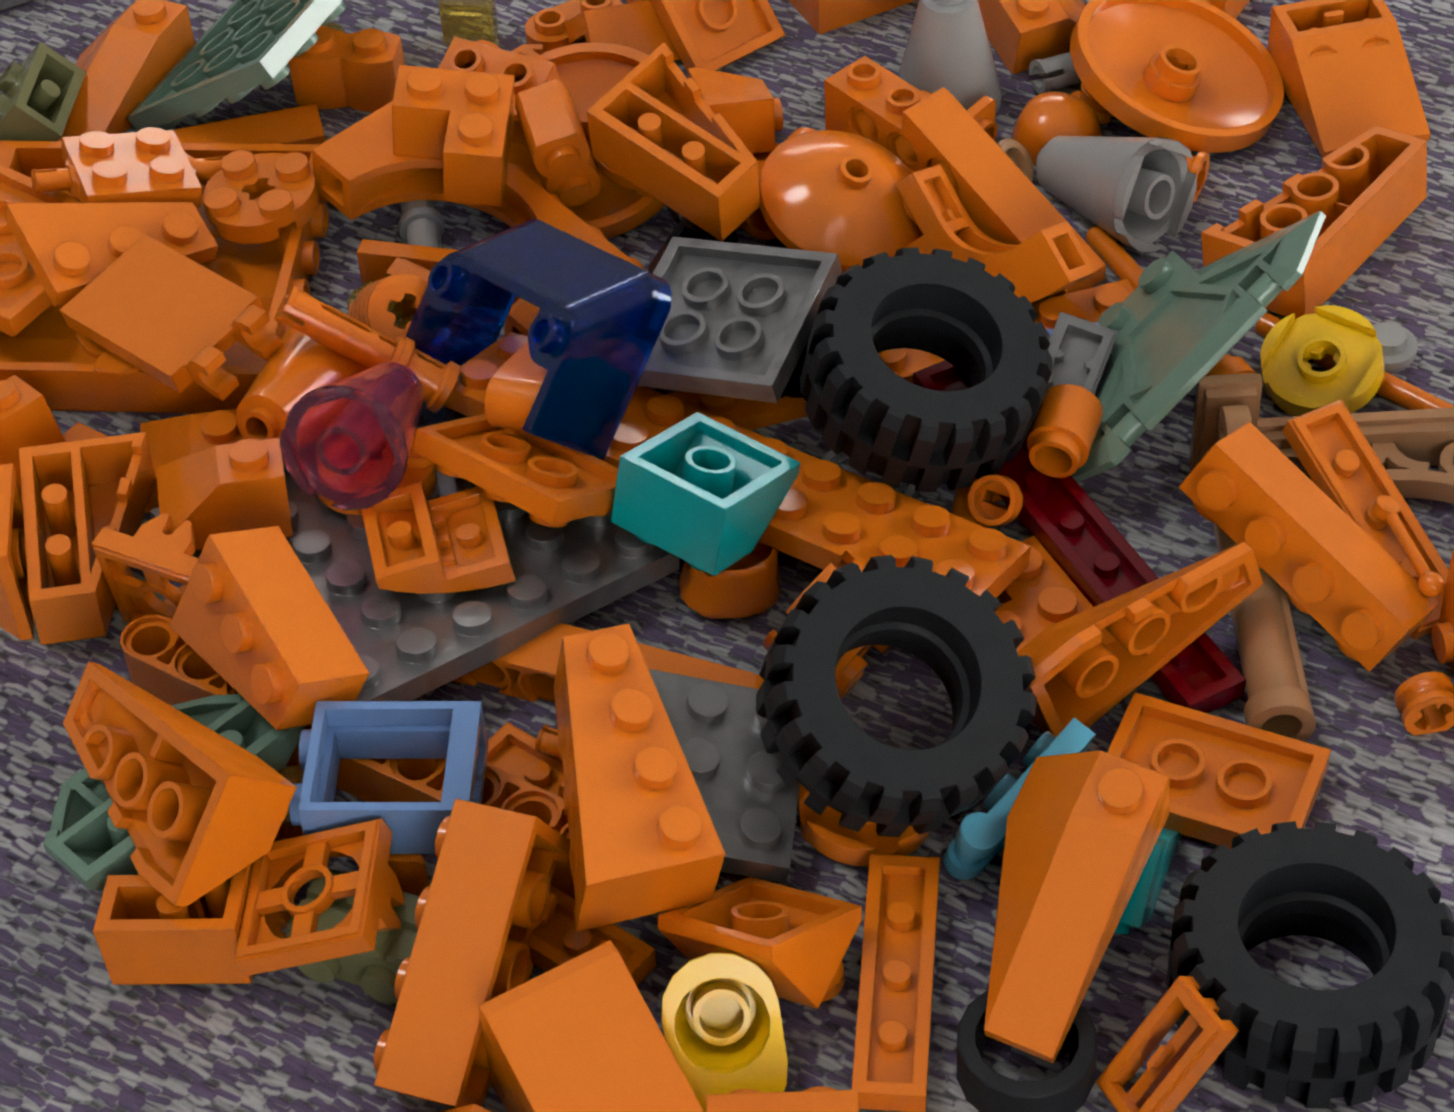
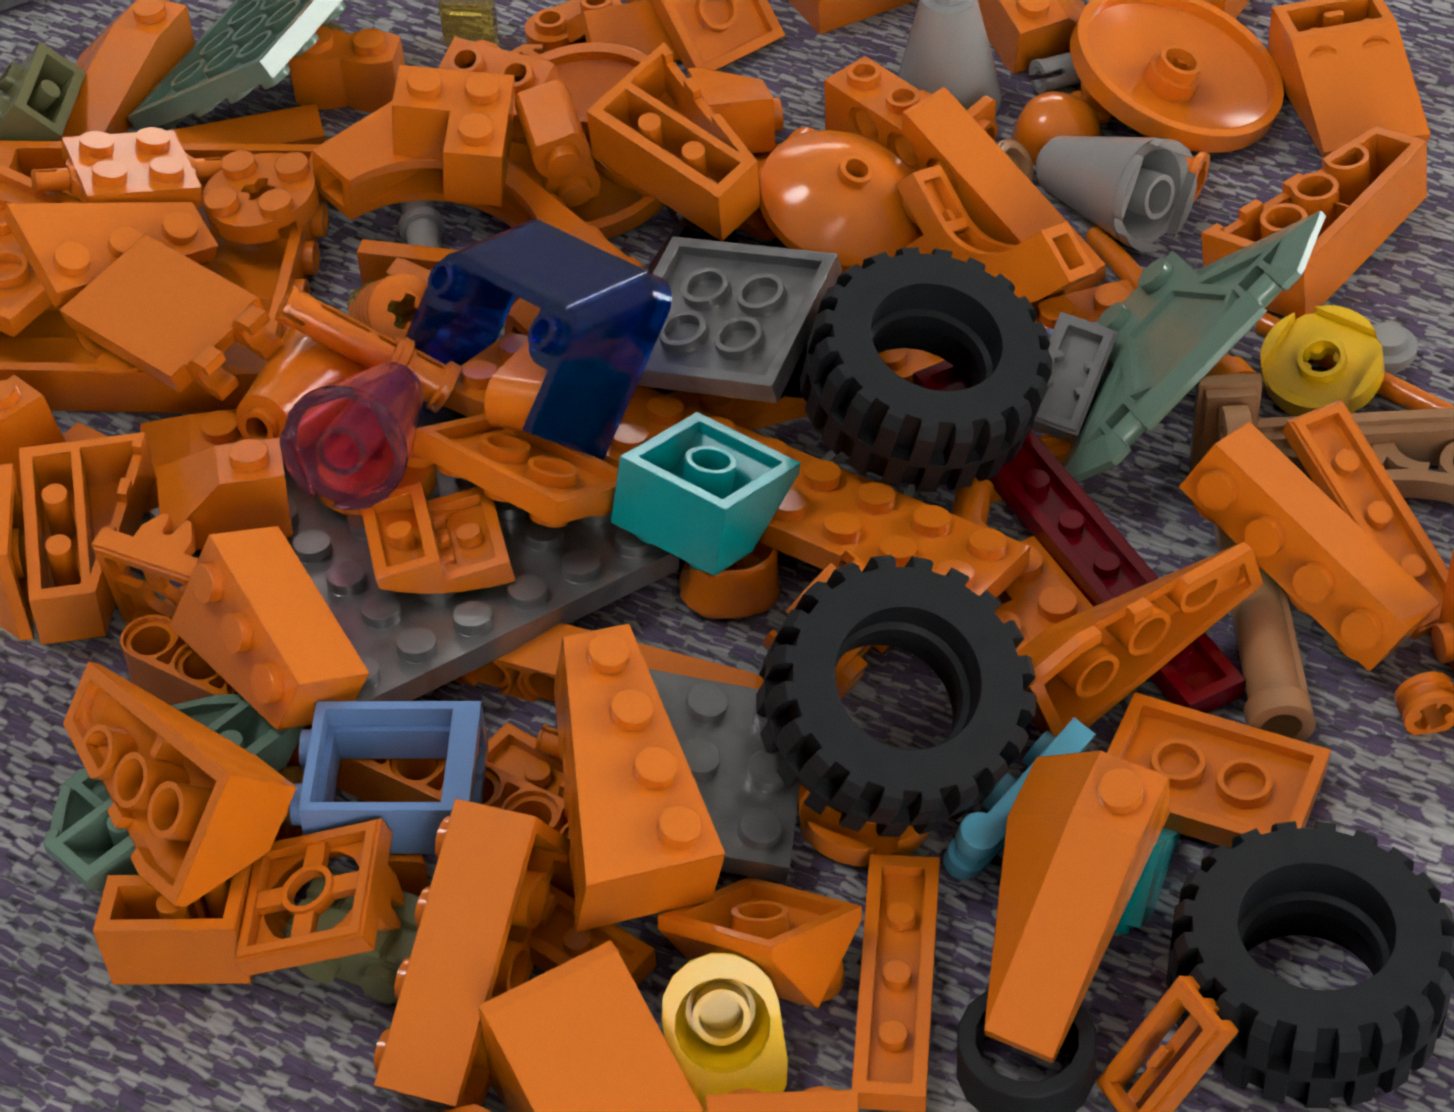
(990, 512): orange hinge -> none
(1064, 430): orange brick -> none
(1387, 509): orange hinge -> none

